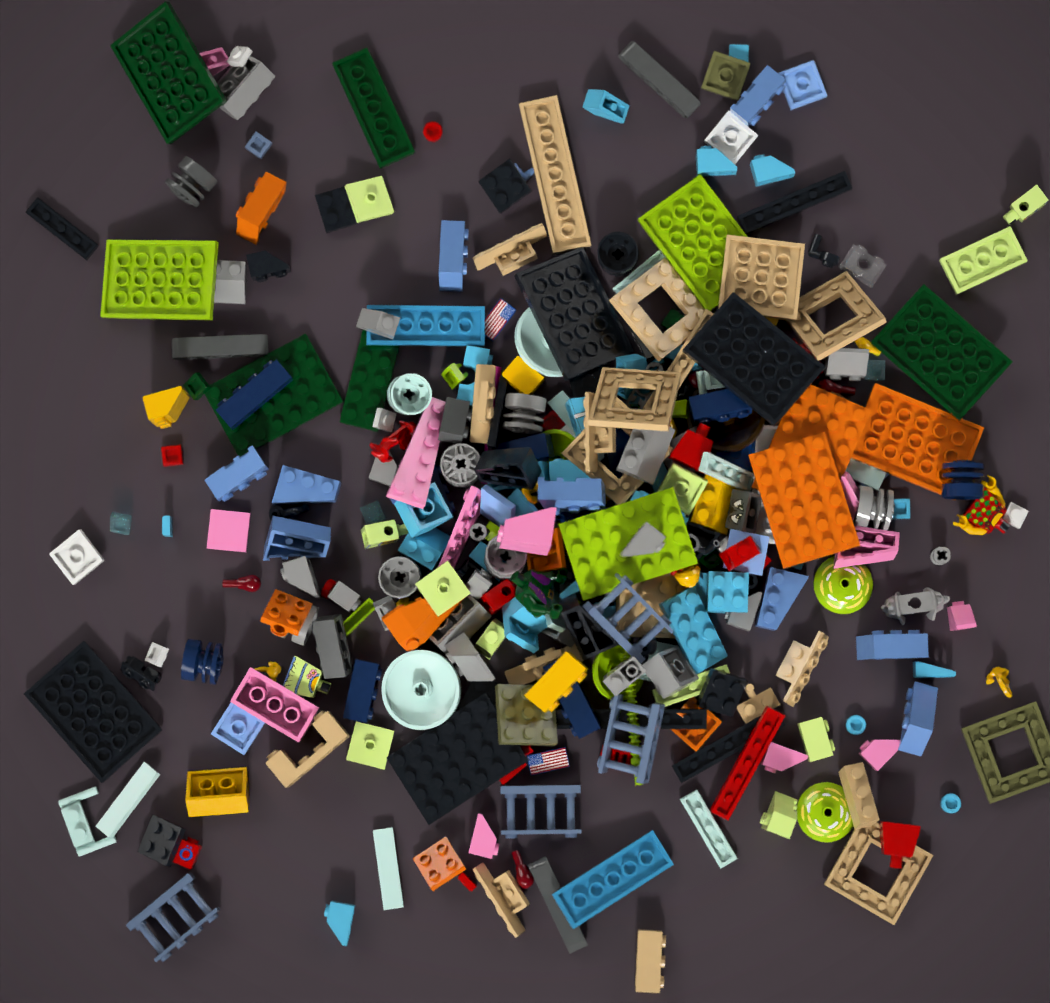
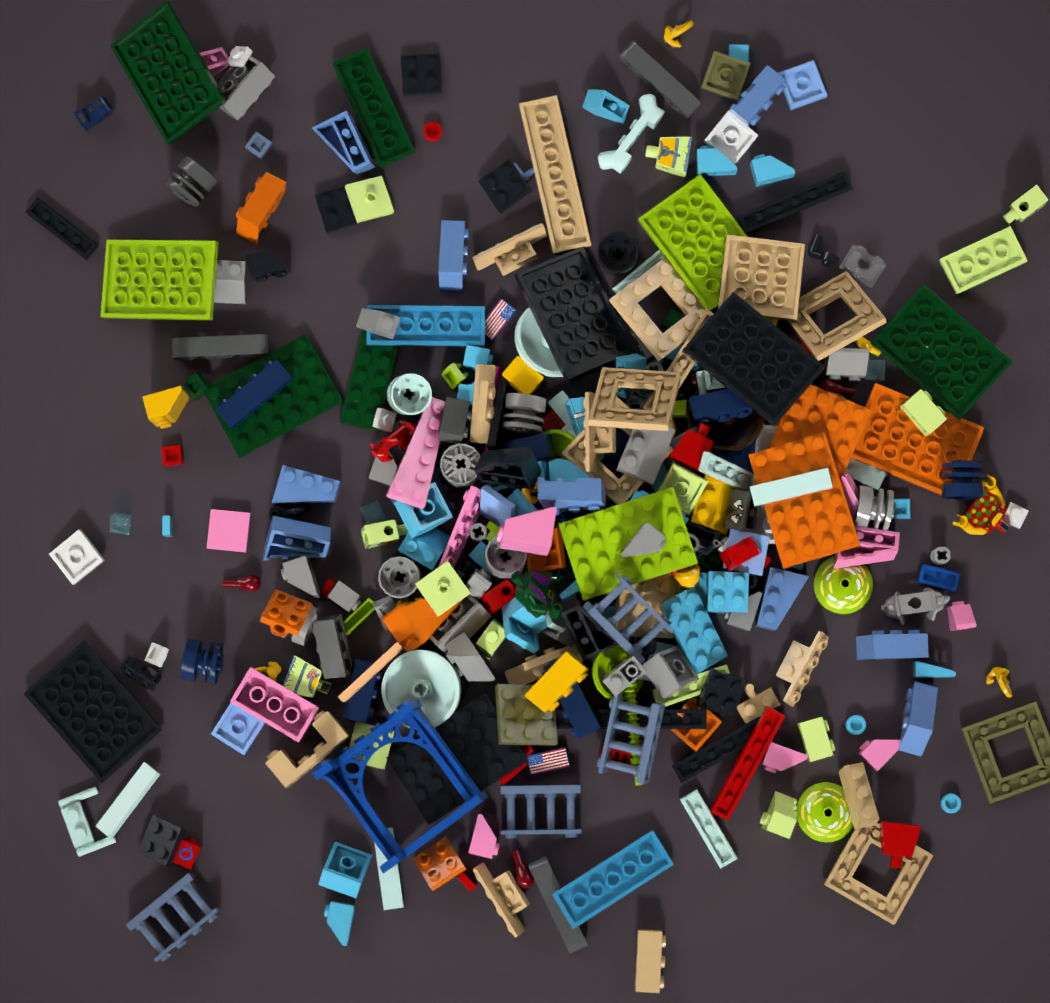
(94, 113): none -> dark blue leg
(217, 792): yellow slope -> none
(237, 475): medium blue wedge -> none
(336, 774): none -> blue arch
(345, 140): none -> medium blue wedge
(345, 869): none -> medium azure slope
(370, 672): none -> light nougat tile
(421, 74): none -> black plate
(650, 116): none -> light aqua plate
(671, 32): none -> yellow piece
(671, 154): none -> torso
(791, 487): none -> light aqua tile
(923, 412): none -> yellowish green brick
(939, 578): none -> blue tile

